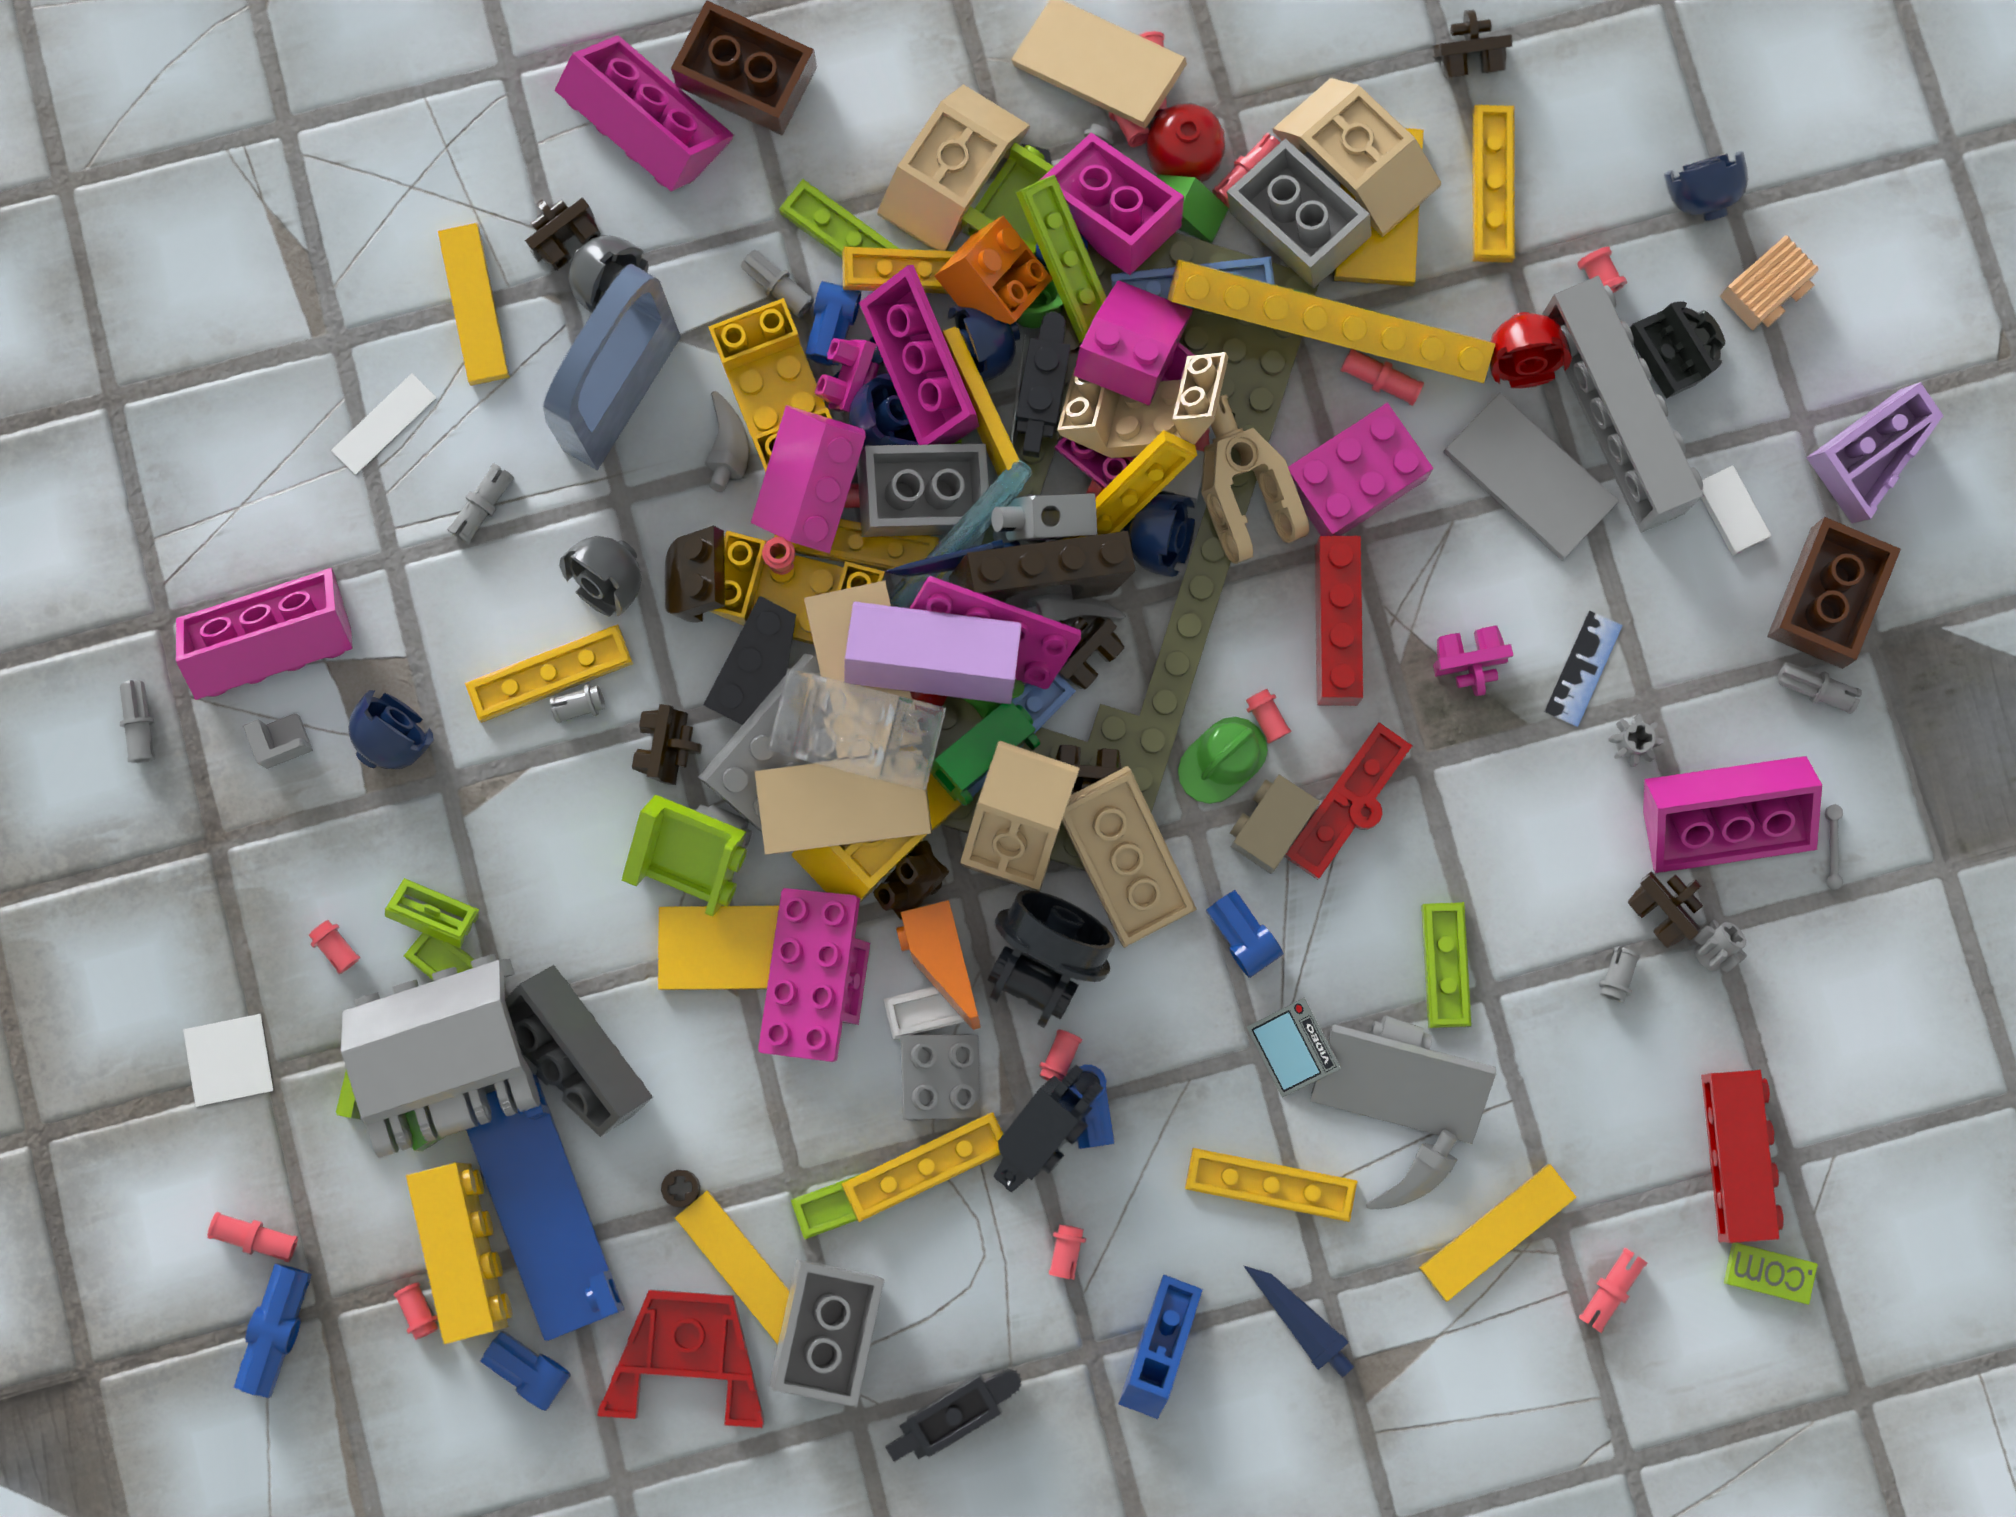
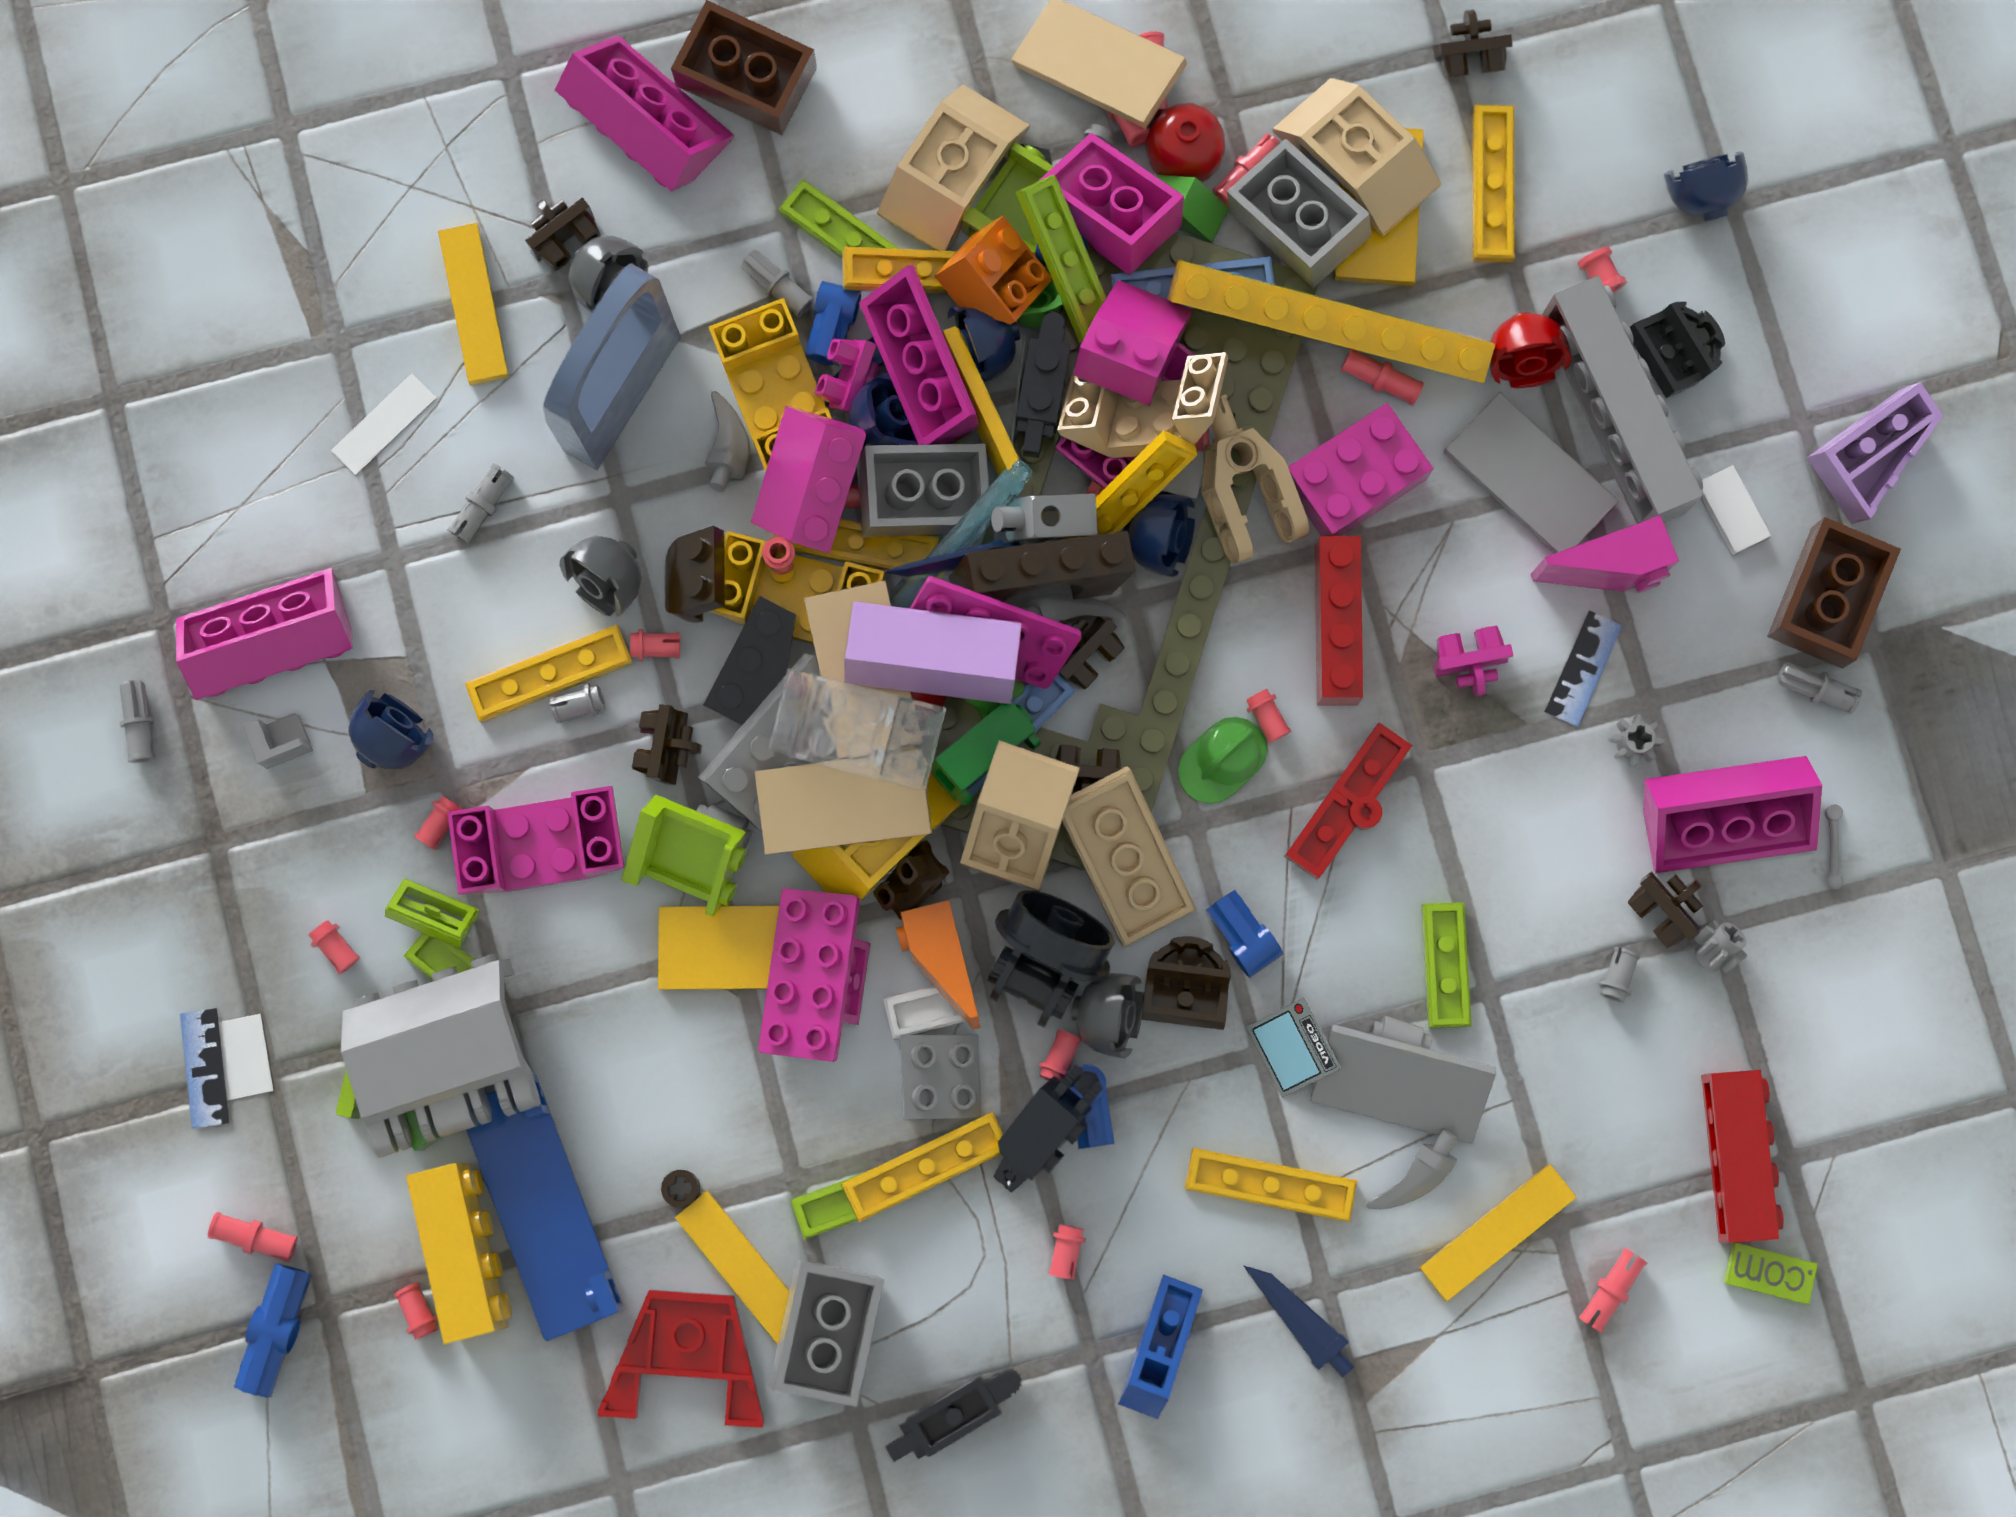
(204, 1068): none -> sticker
(437, 823): none -> coral pin
(534, 1375): blue piece -> none
(536, 843): none -> dark pink slope
(574, 1052): dark grey wedge -> none
(655, 645): none -> coral pin
(1109, 1014): none -> dark grey cylinder
(1187, 985): none -> dark brown slope
(1274, 823): dark tan brick -> none
(1615, 562): none -> dark pink slope
(1769, 283): light nougat brick -> none

